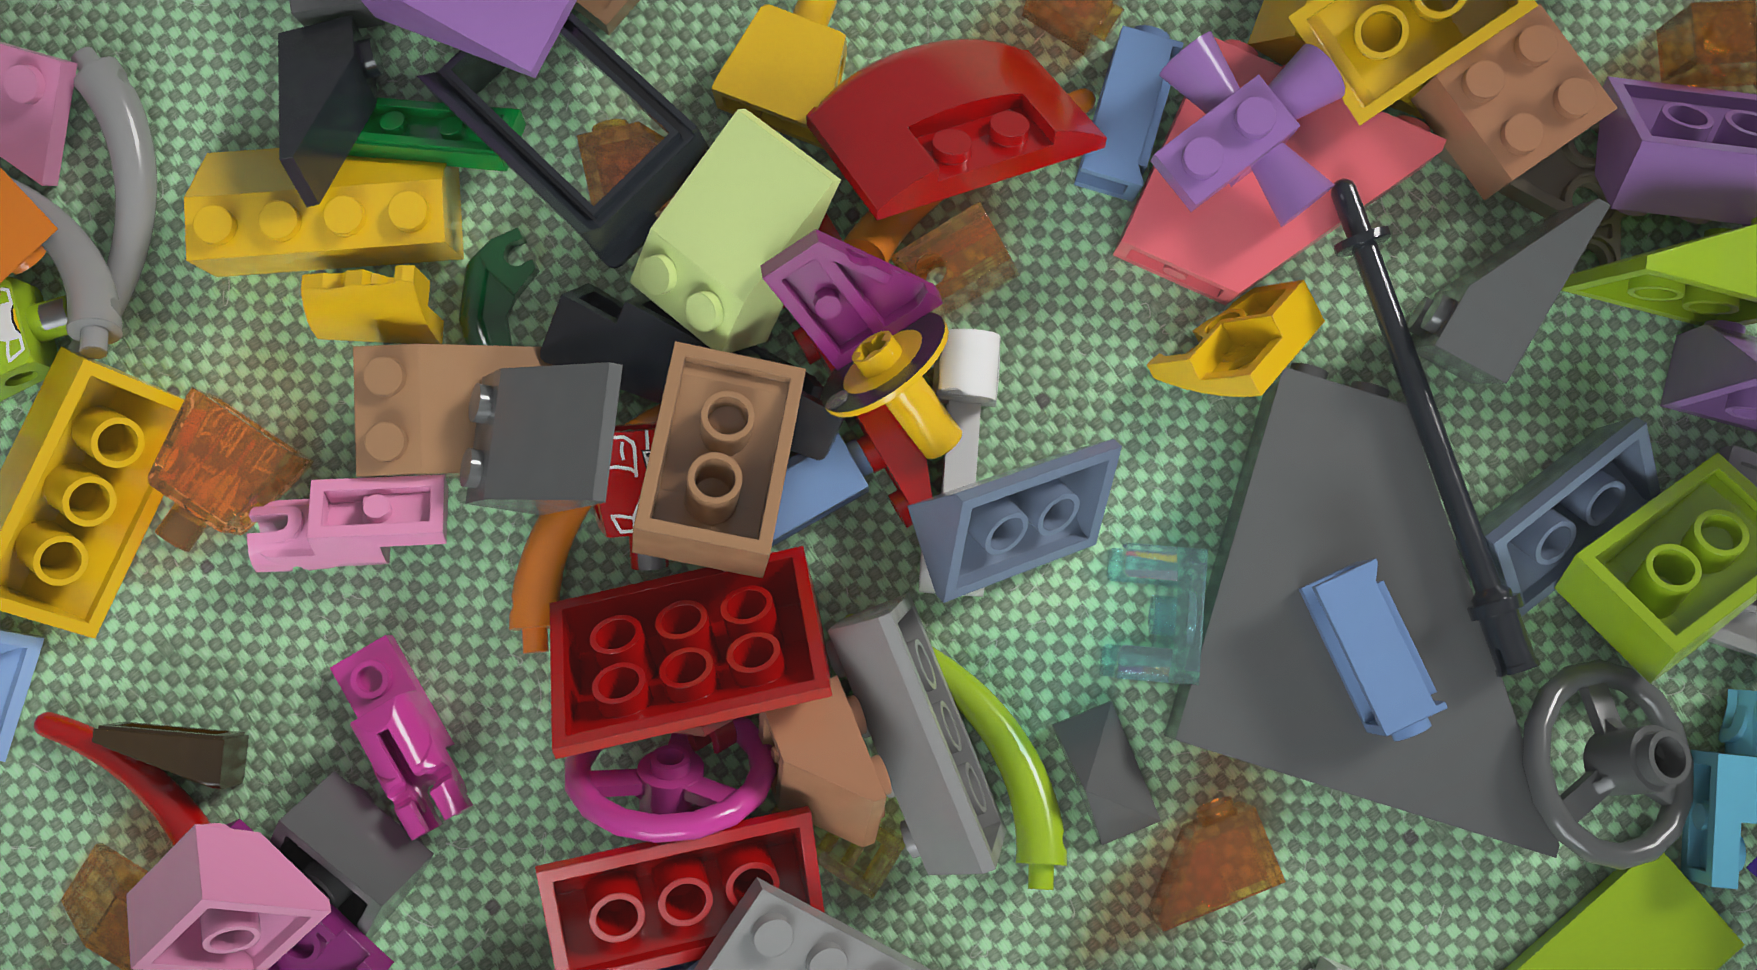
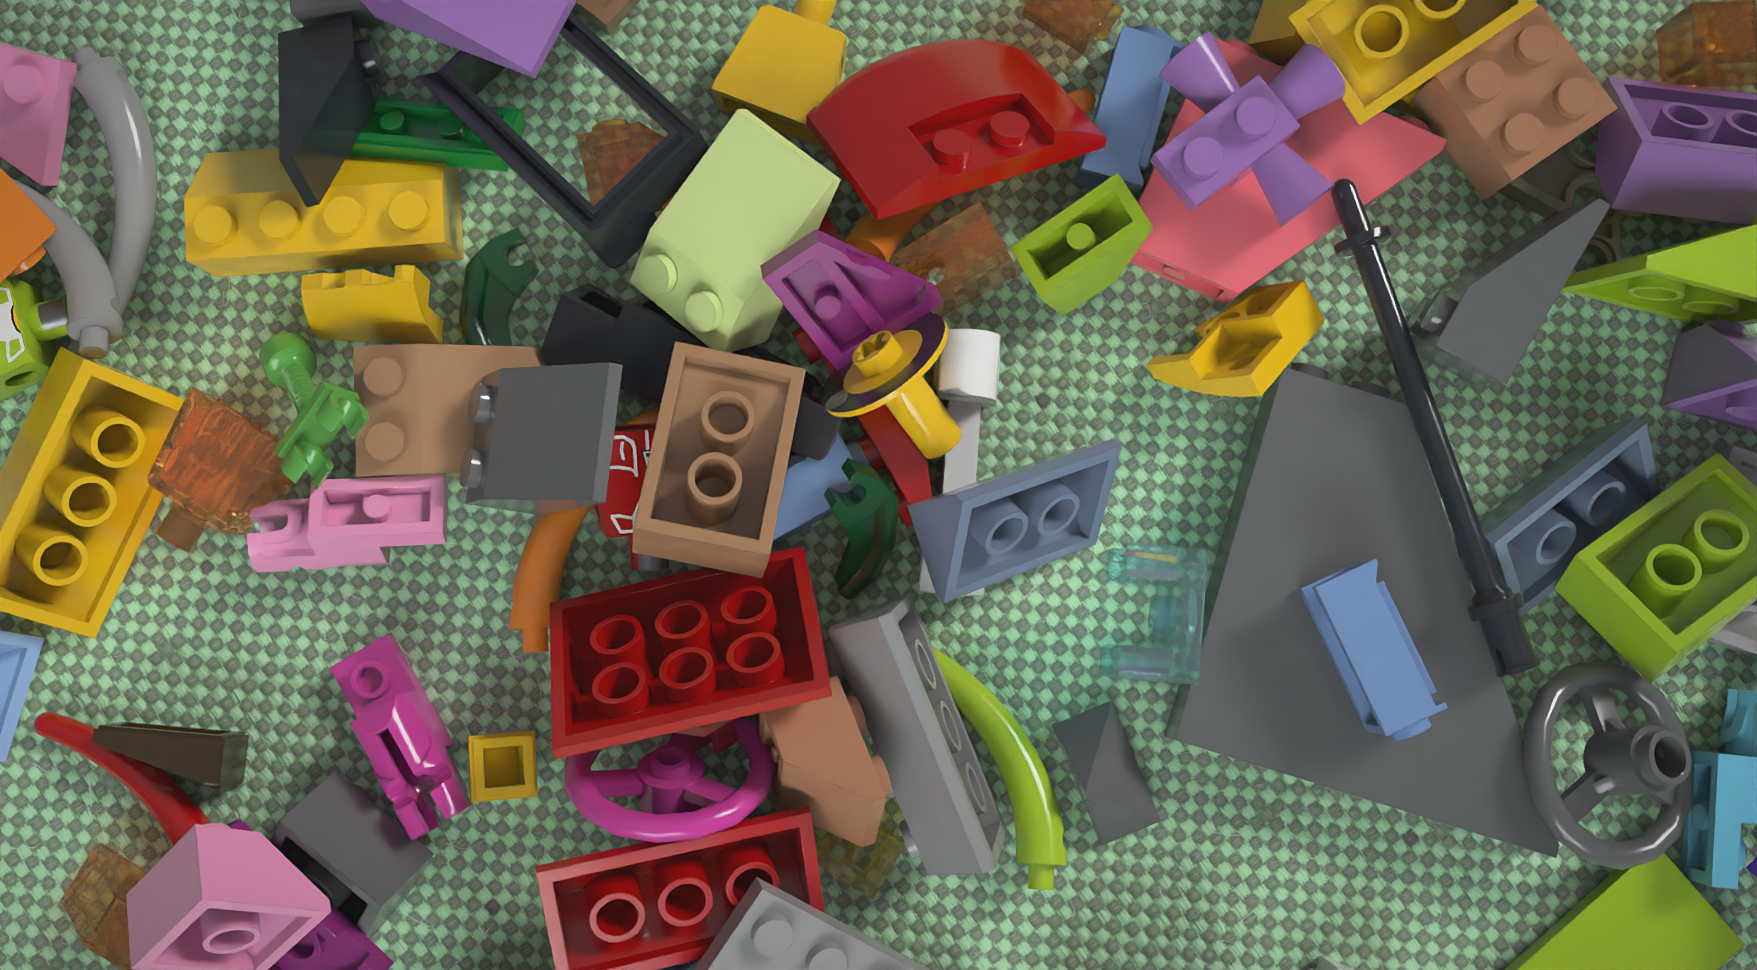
(321, 411): none -> bright green bar
(502, 766): none -> yellow slope
(870, 524): none -> dark green piece
(1084, 245): none -> lime slope
(1214, 864): clear orange slope -> none

